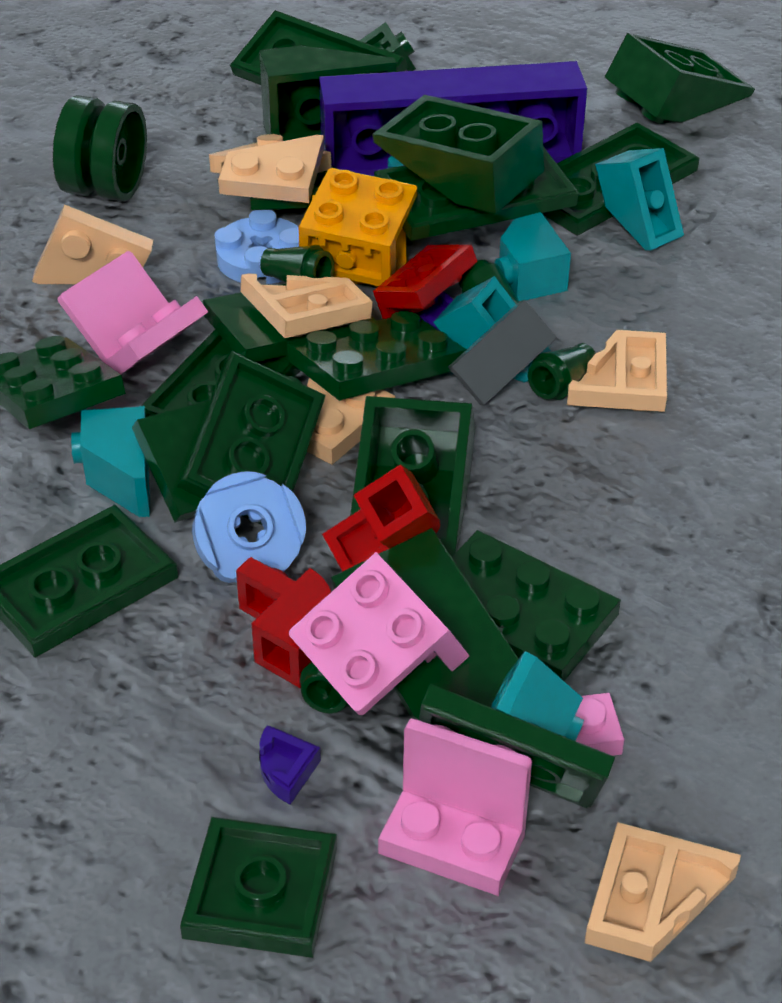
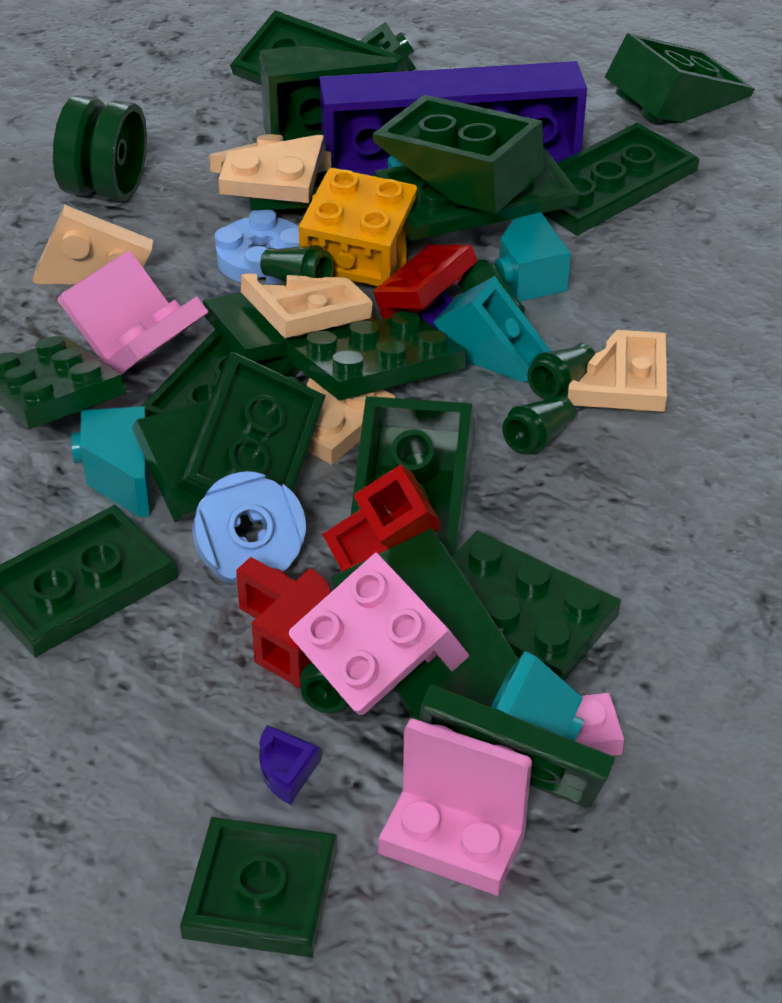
(502, 352): dark grey tile -> none
(535, 424): none -> dark green cone
(641, 196): teal slope -> none
(654, 890): light nougat wing -> none

